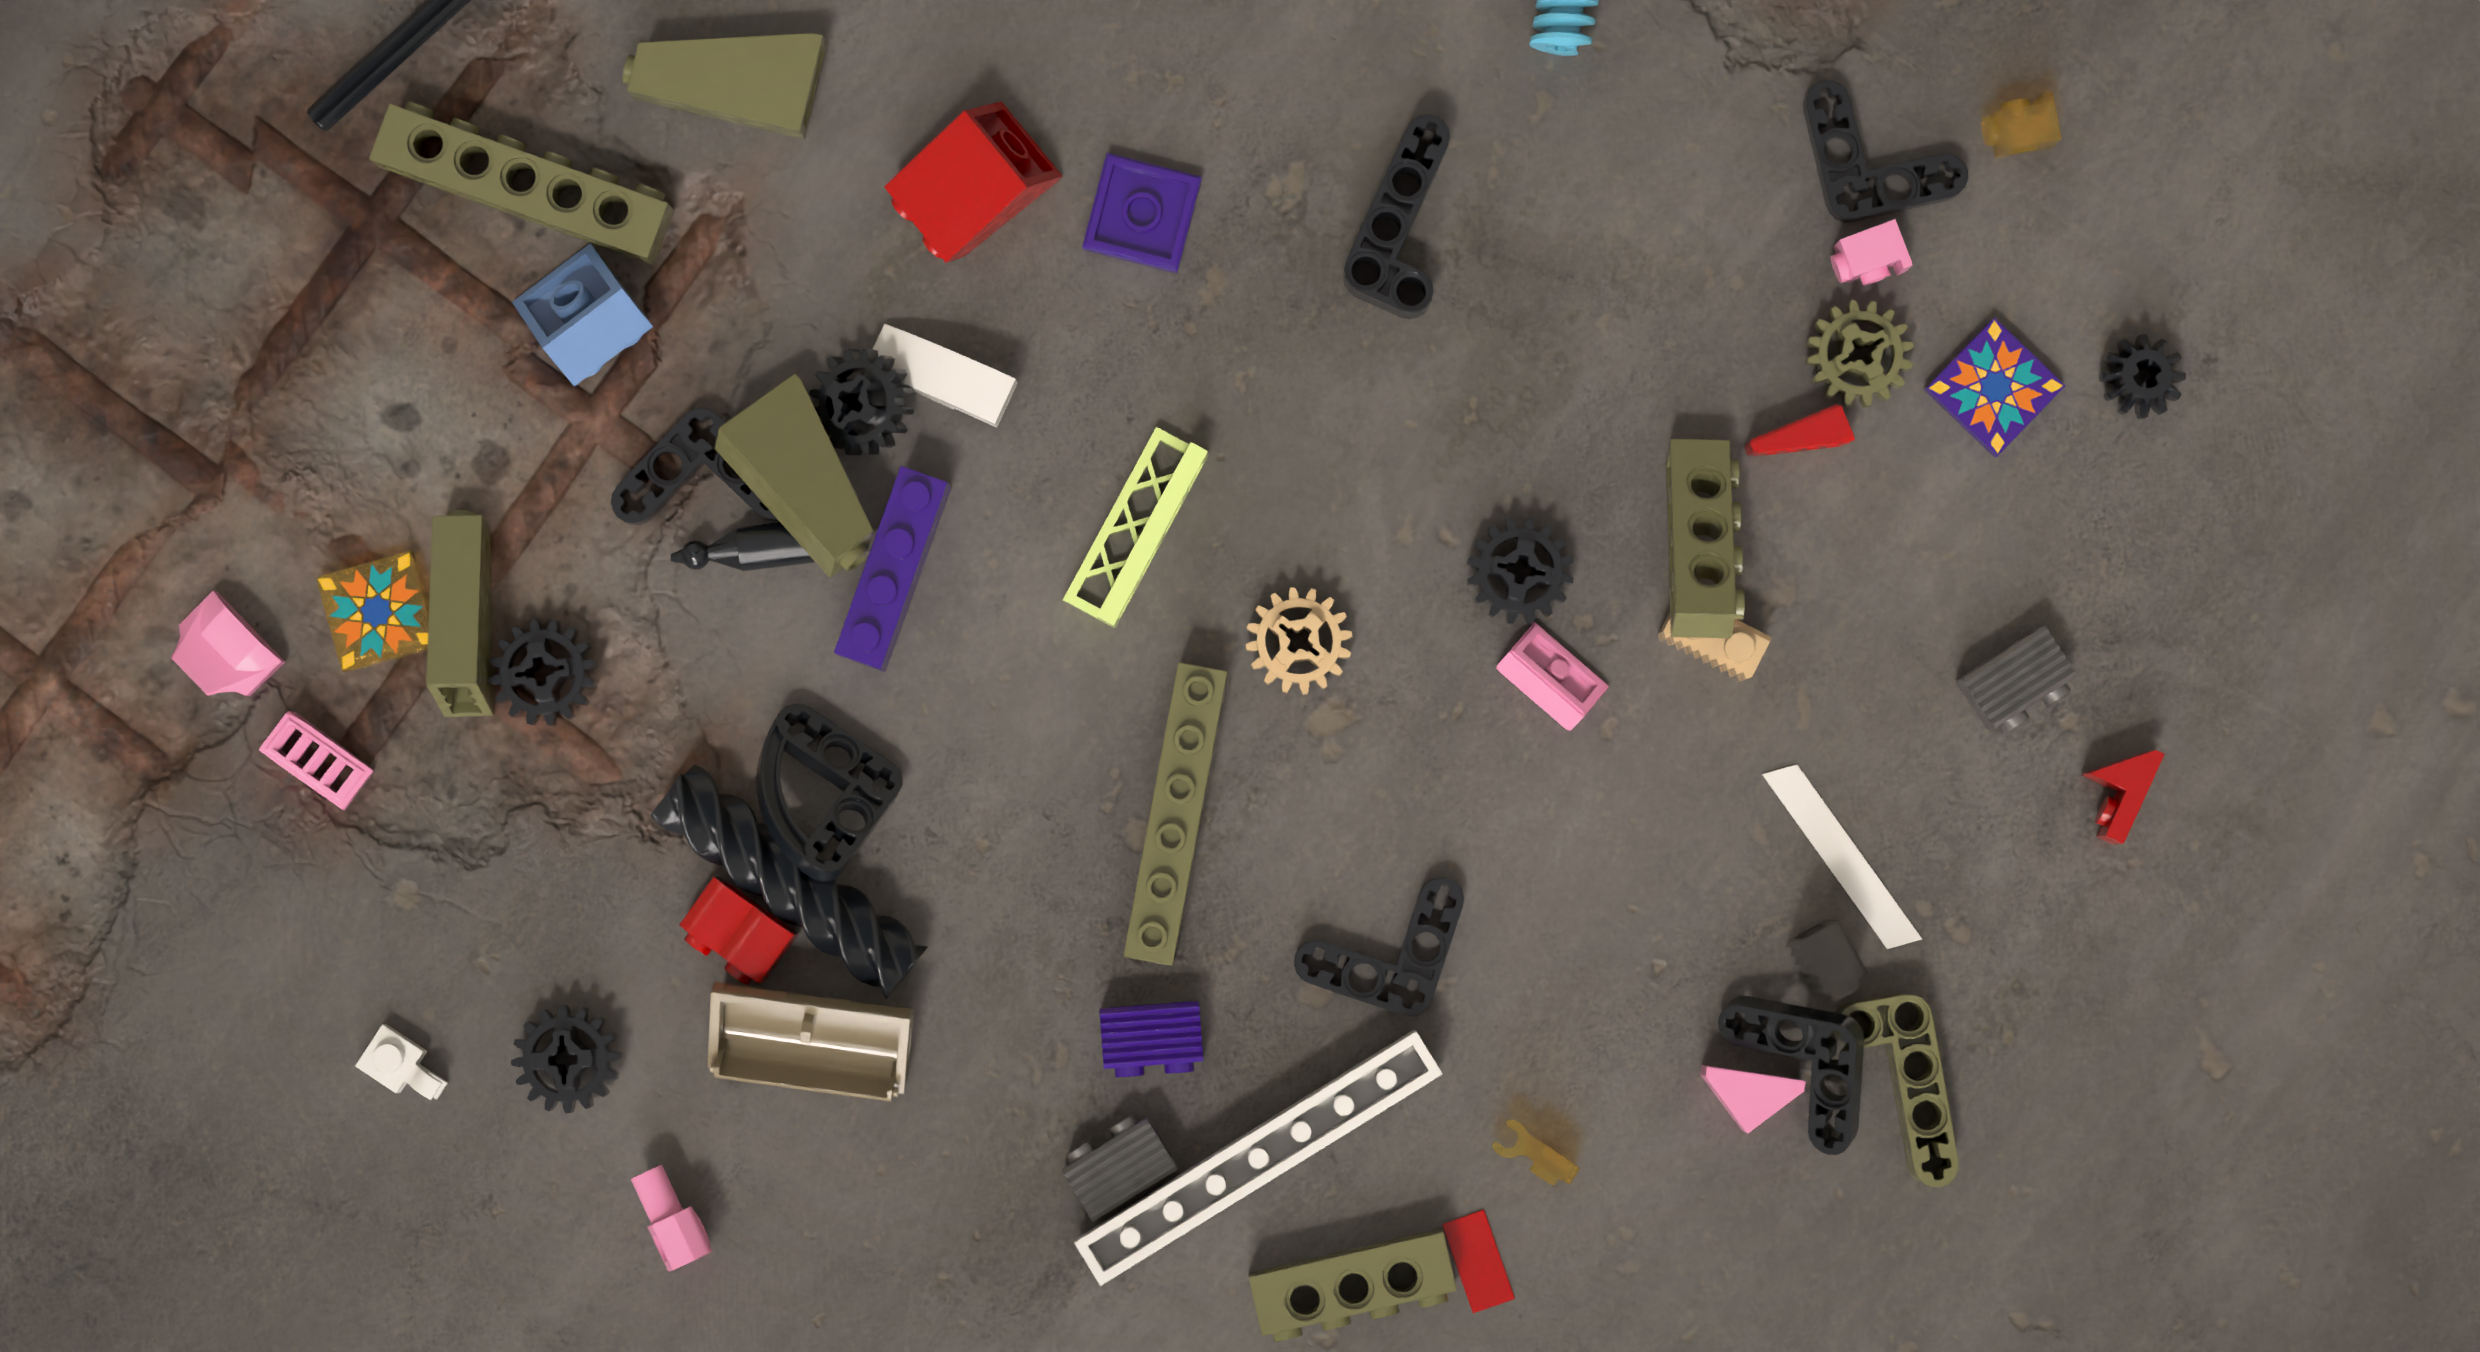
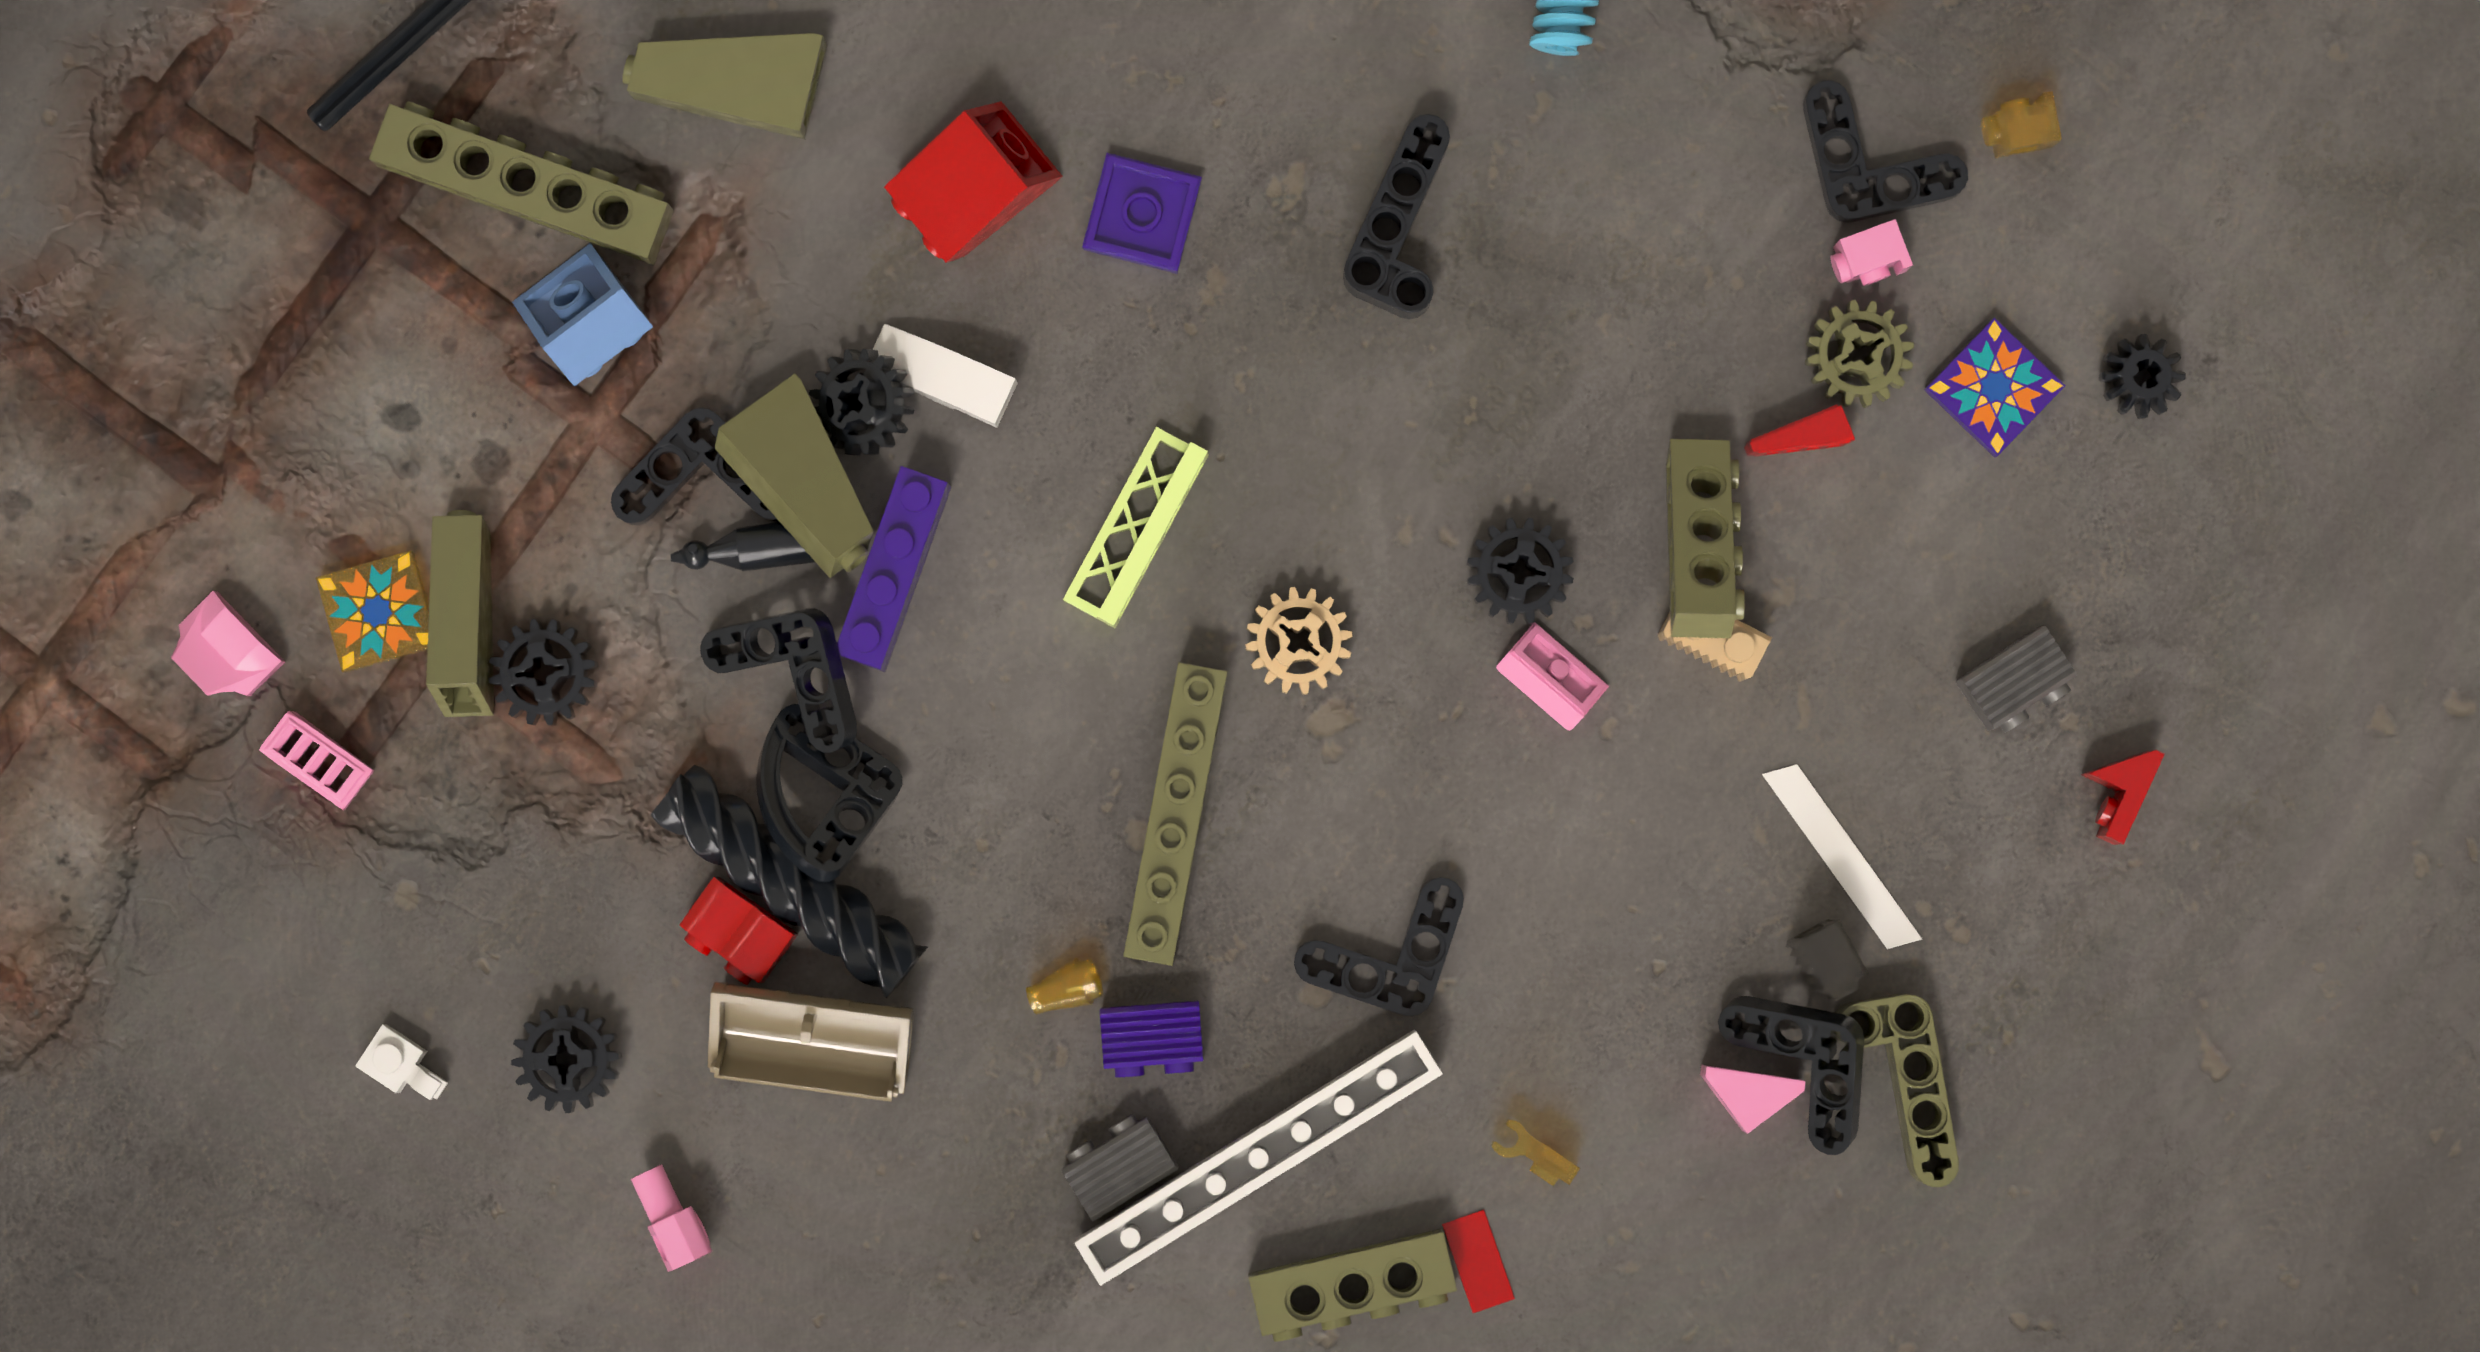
(803, 656): none -> black beam
(1067, 987): none -> clear yellow cone

